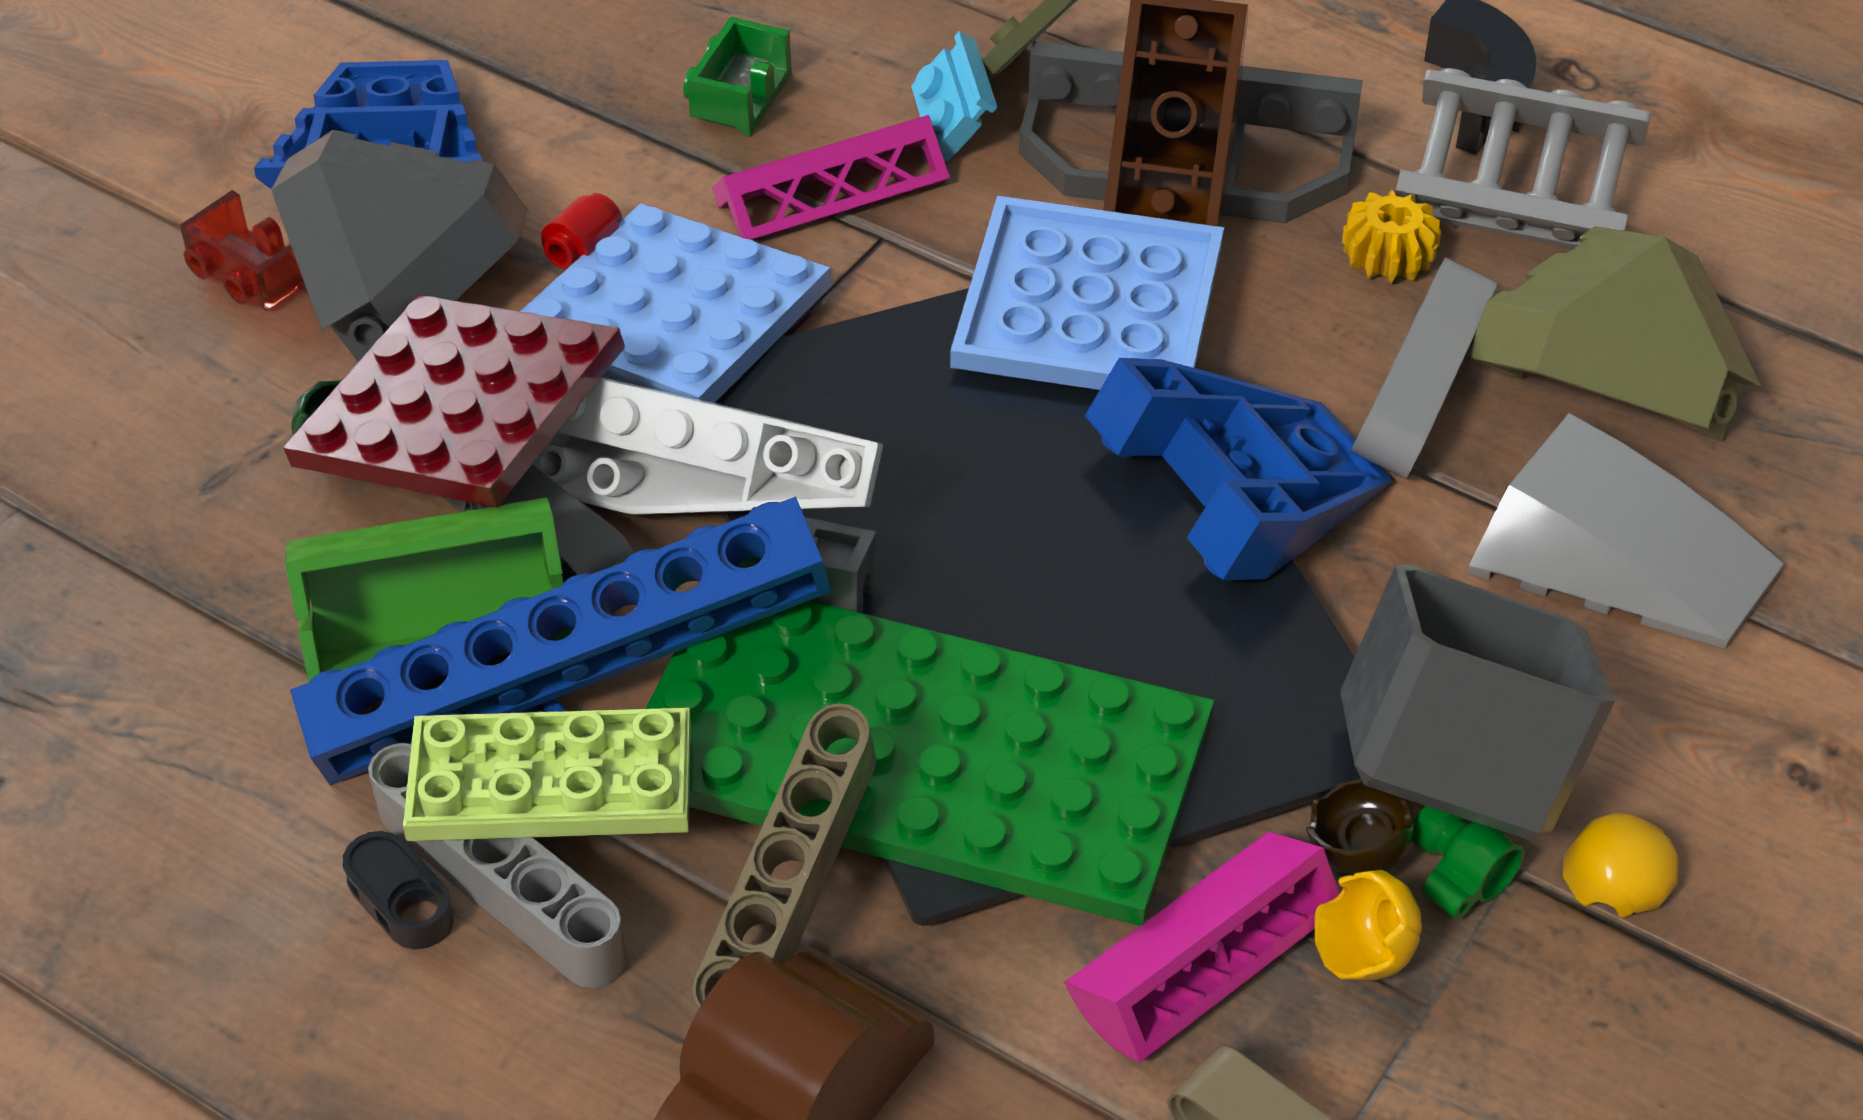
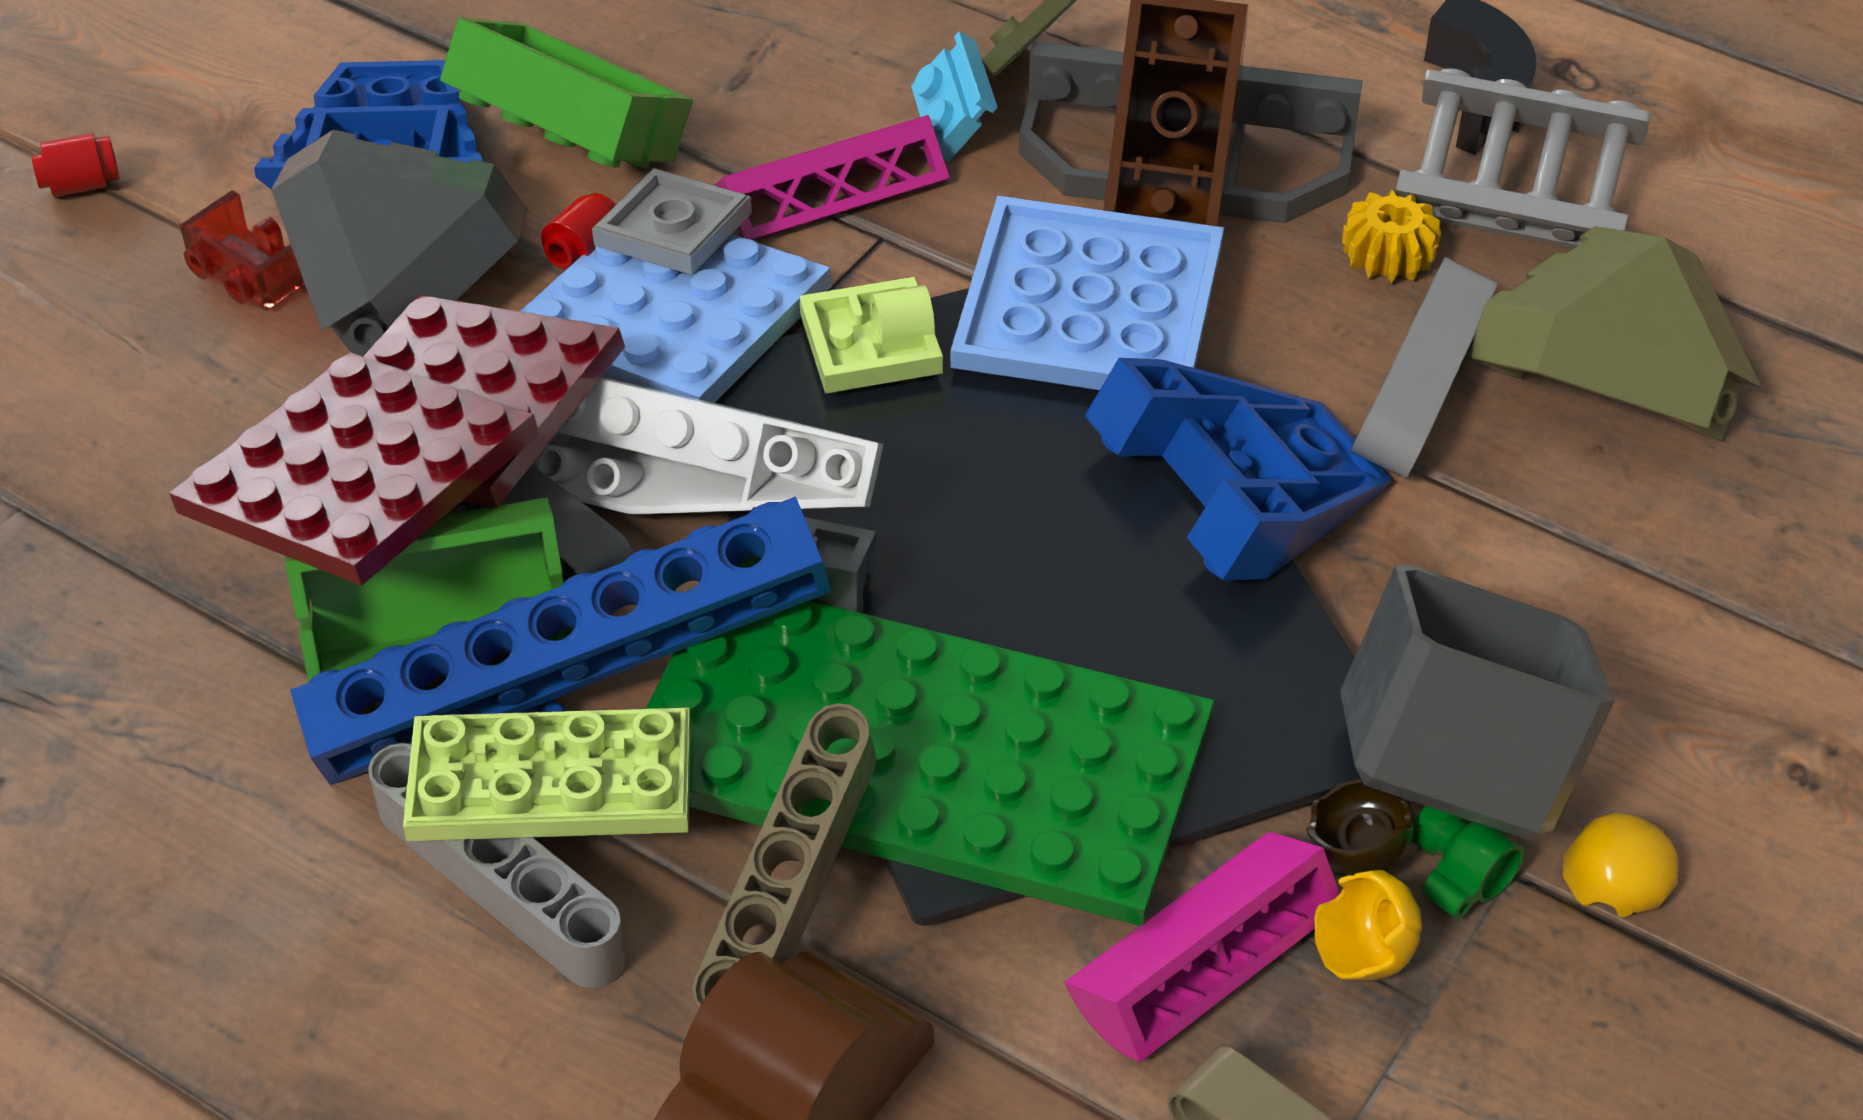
(75, 164): none -> red brick
(355, 466): none -> plate
(387, 878): black piece -> none
(565, 92): none -> bright green piece
(672, 221): none -> light grey tile
(739, 74): green window -> none
(872, 334): none -> yellowish green plate
(1624, 537): light grey wedge -> none

